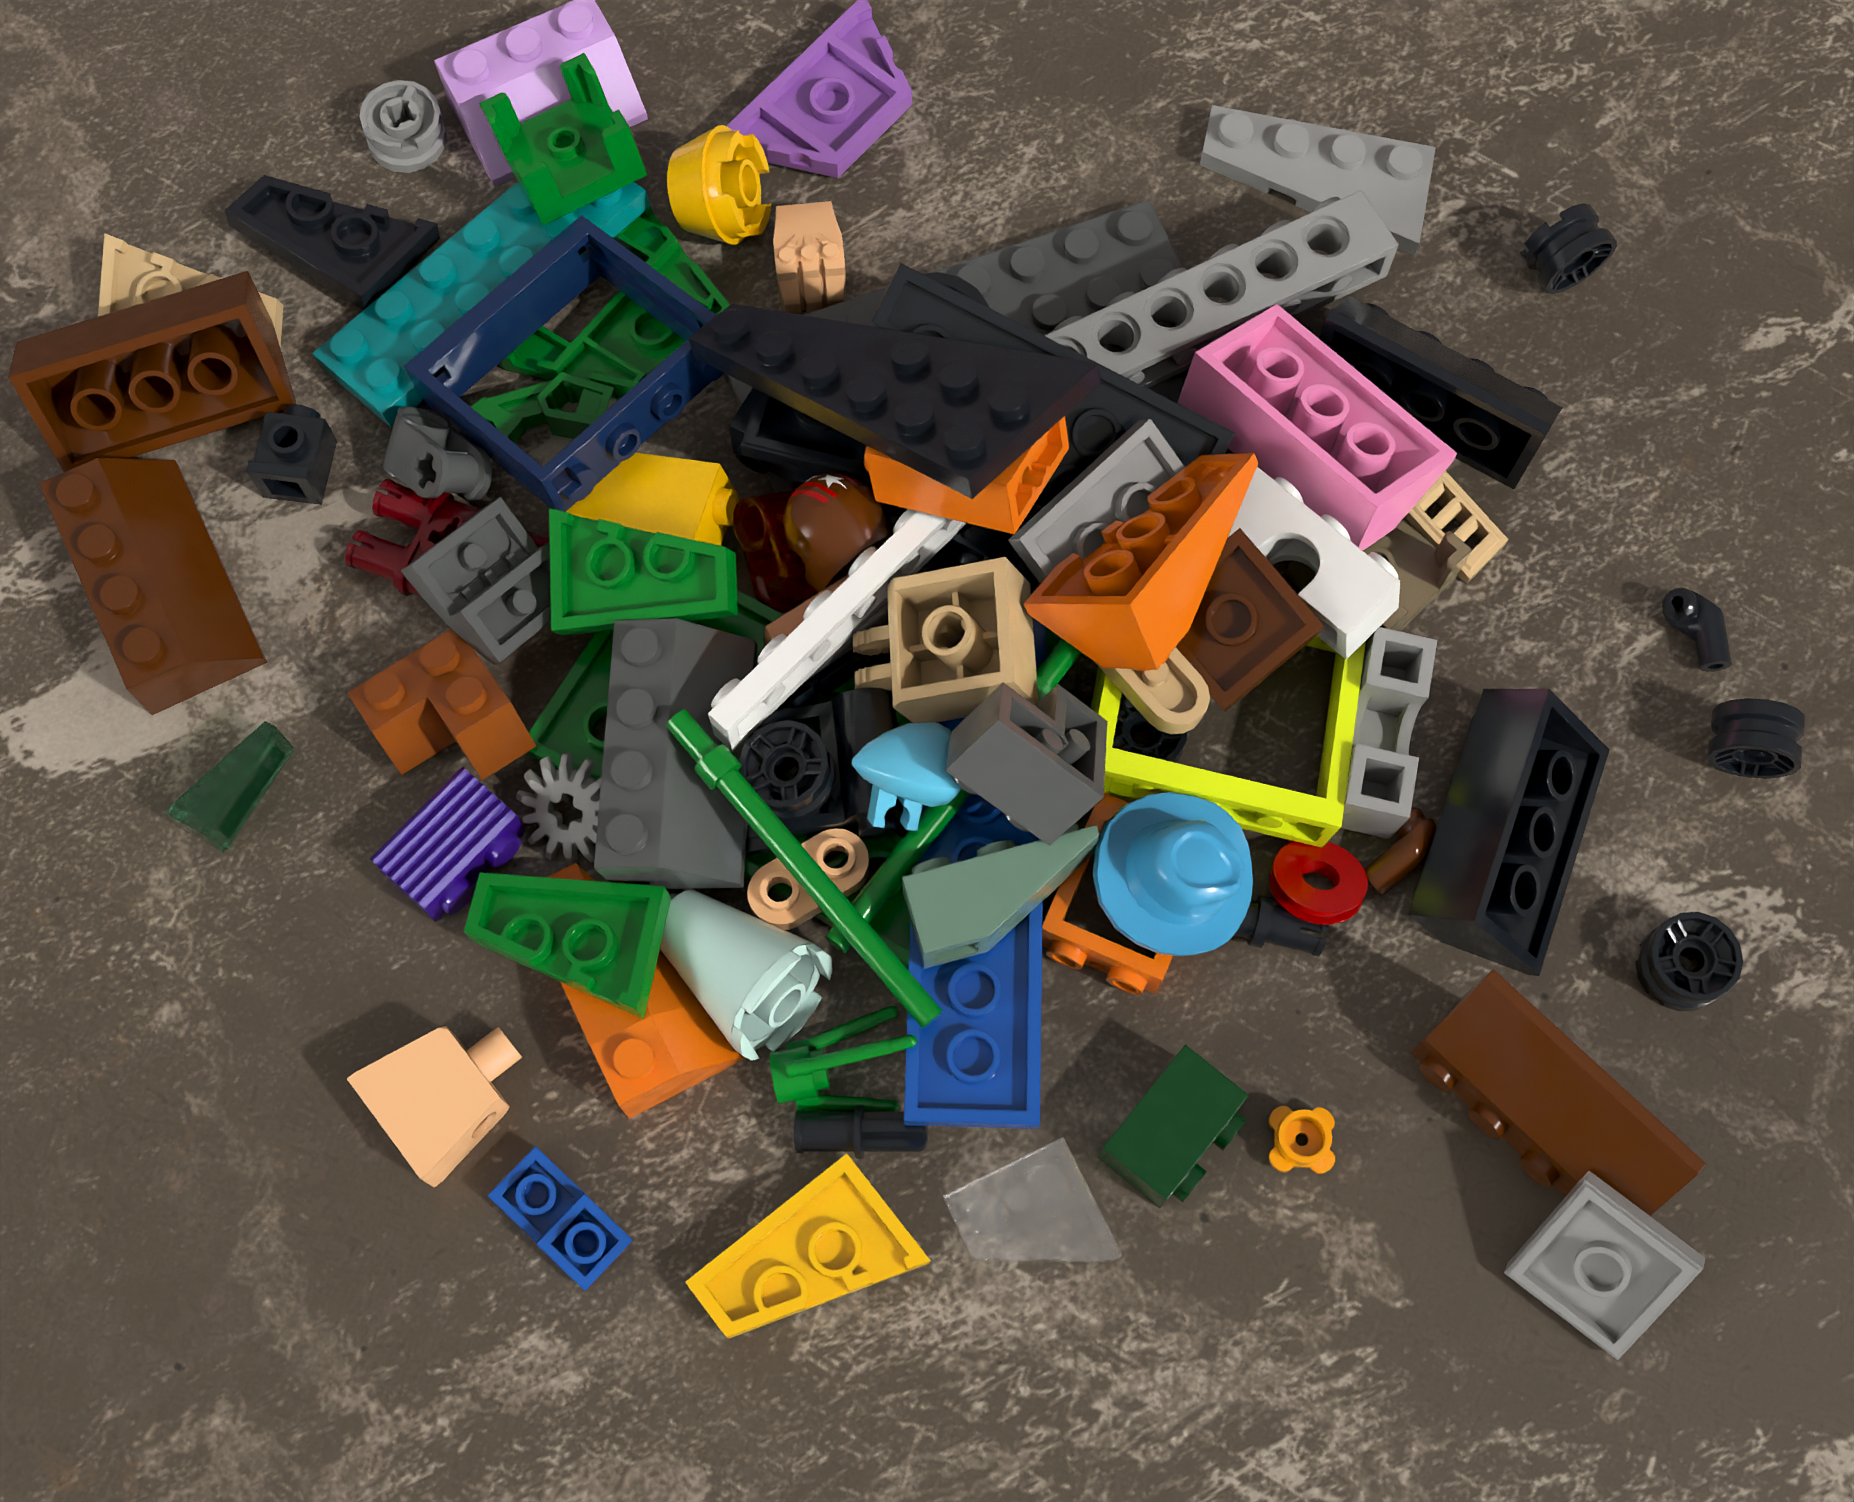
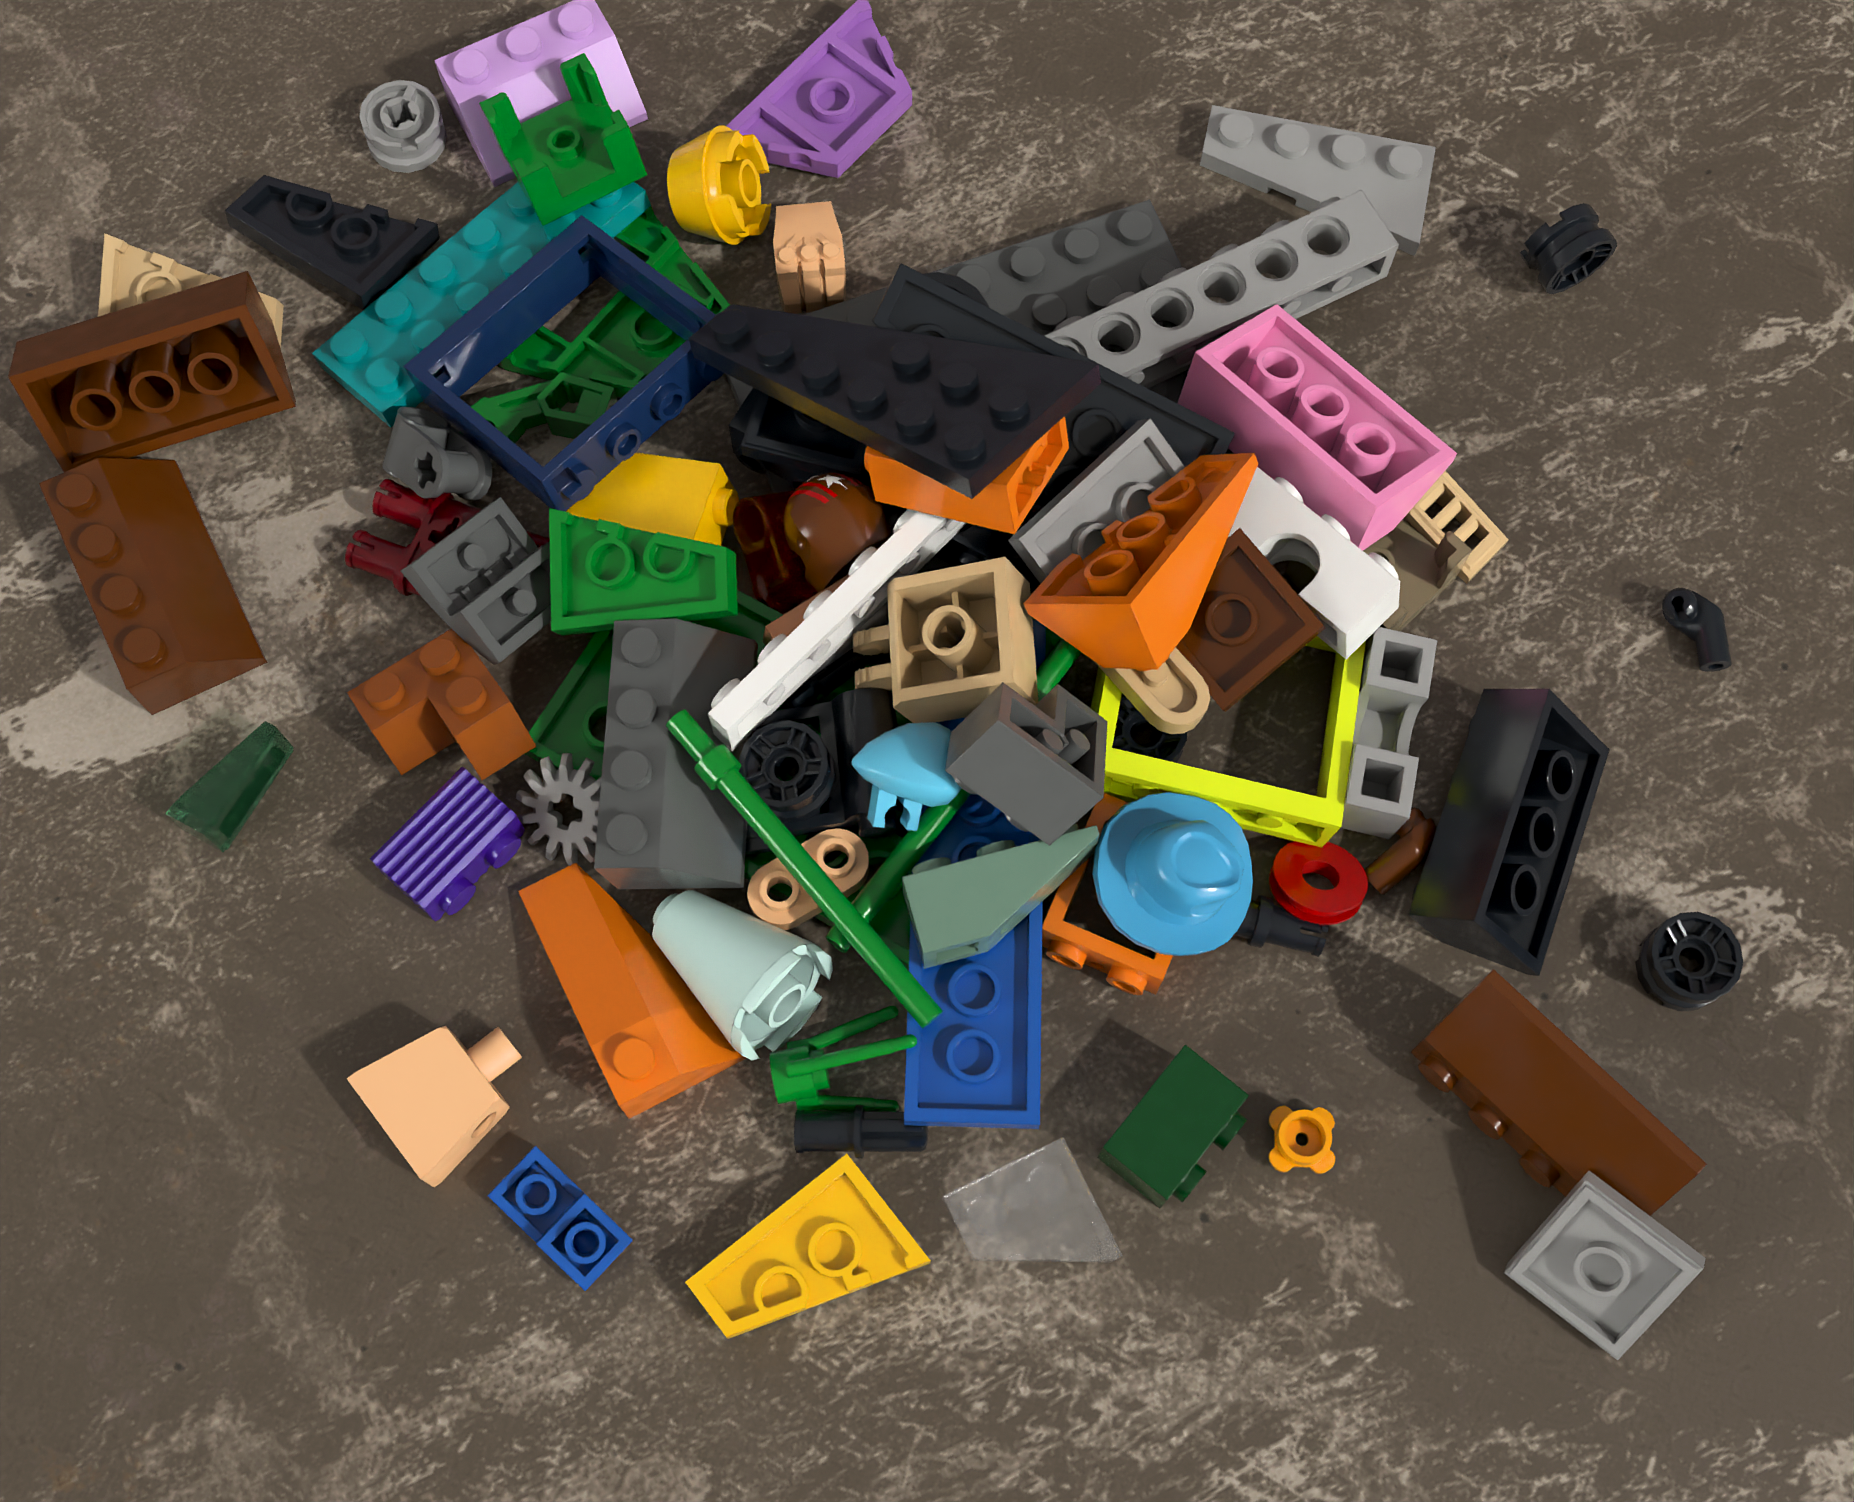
(295, 471): black brick -> none
(575, 931): green wing -> none
(1457, 398): black slope -> none
(1756, 738): black wheel -> none

